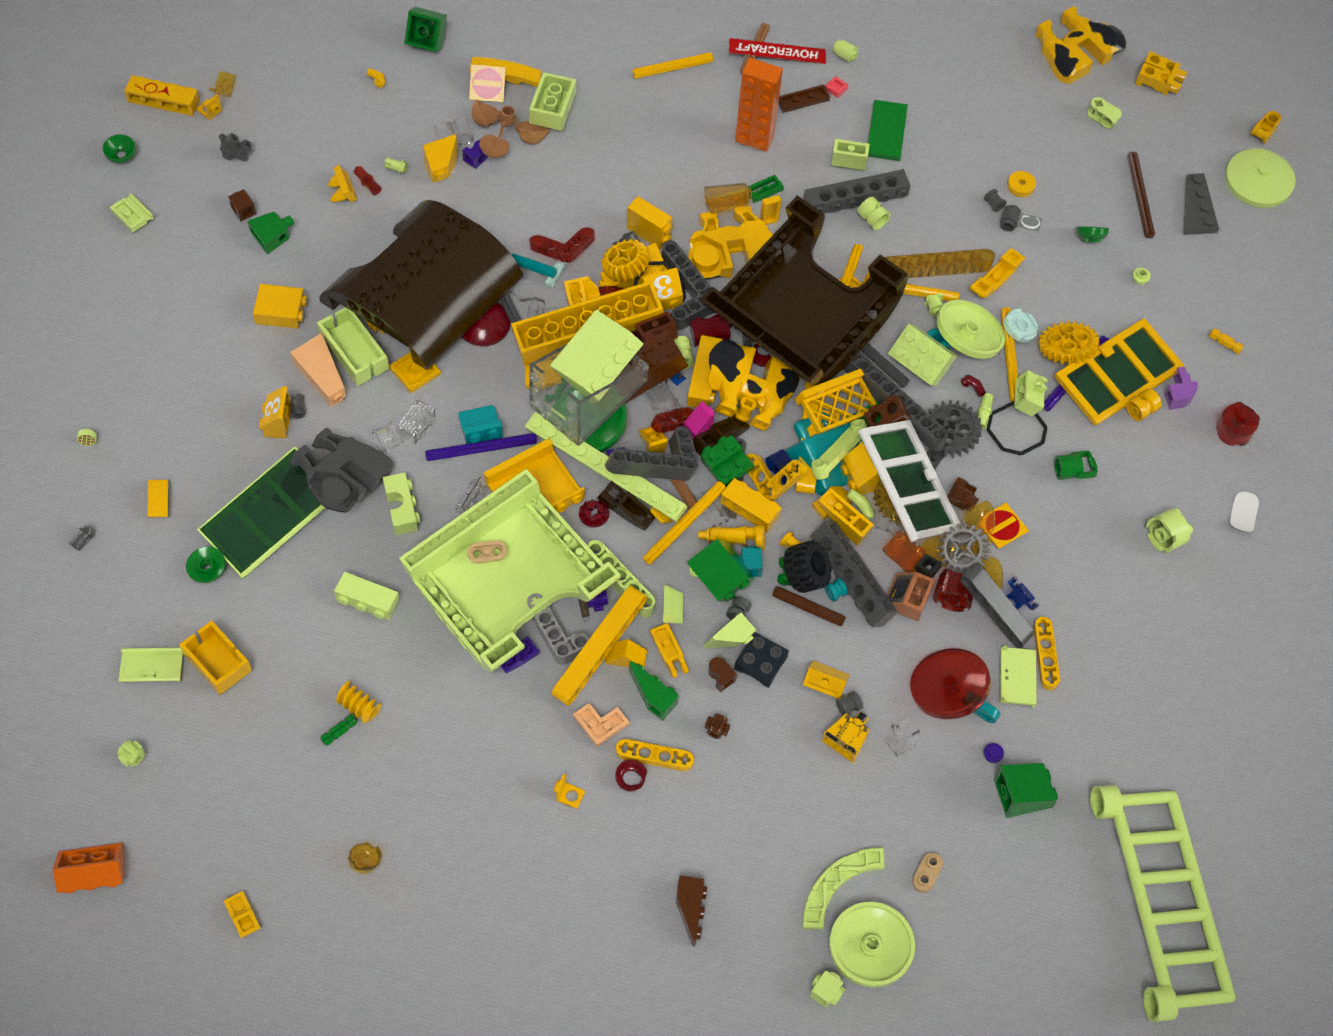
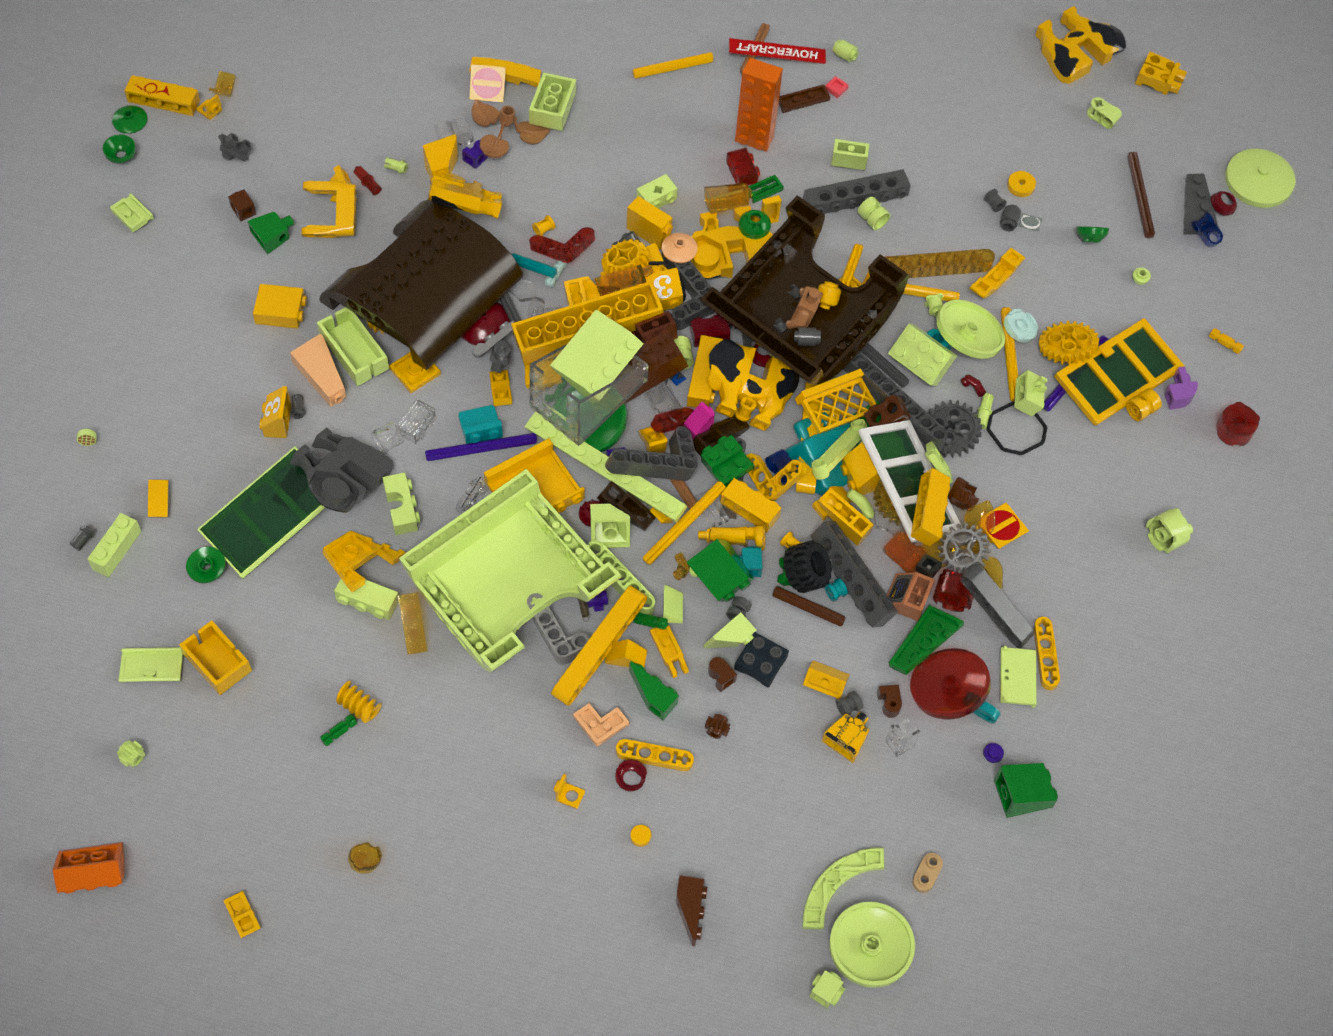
(114, 545): none -> yellowish green brick
(129, 119): none -> green dish
(345, 209): none -> yellow connector
(353, 551): none -> yellow wing
(379, 78): yellow arm -> none
(412, 623): none -> clear yellow piece
(425, 29): green brick -> none
(453, 192): none -> yellow animal
(486, 550): tan plate -> none
(492, 339): none -> light grey hinge
(500, 355): none -> dark grey hips
(500, 388): none -> yellow slope
(521, 657): dark purple slope -> none
(543, 225): none -> yellow bush
(609, 525): none -> yellowish green slope
(622, 279): none -> clear yellow piece
(640, 835): none -> yellow tile
(651, 621): none -> green axle
(658, 192): none -> yellowish green brick
(679, 253): none -> light nougat dish
(683, 567): none -> clear yellow arm
(742, 166): none -> clear red brick
(753, 229): none -> green piece
(804, 309): none -> medium nougat torso
(807, 336): none -> dark grey brick
(830, 296): none -> yellow head
(887, 130): green tile -> none
(892, 700): none -> reddish brown leg
(925, 637): none -> green wing
(930, 507): none -> yellow brick
(937, 460): none -> yellowish green plate
(1021, 595): clear blue tile -> none
(1072, 466): green piece -> none
(1161, 1001): yellowish green fence -> none
(1206, 229): none -> clear blue piece
(1221, 207): none -> dark red piece
(1244, 511): white sticker -> none
(1267, 126): yellow piece -> none

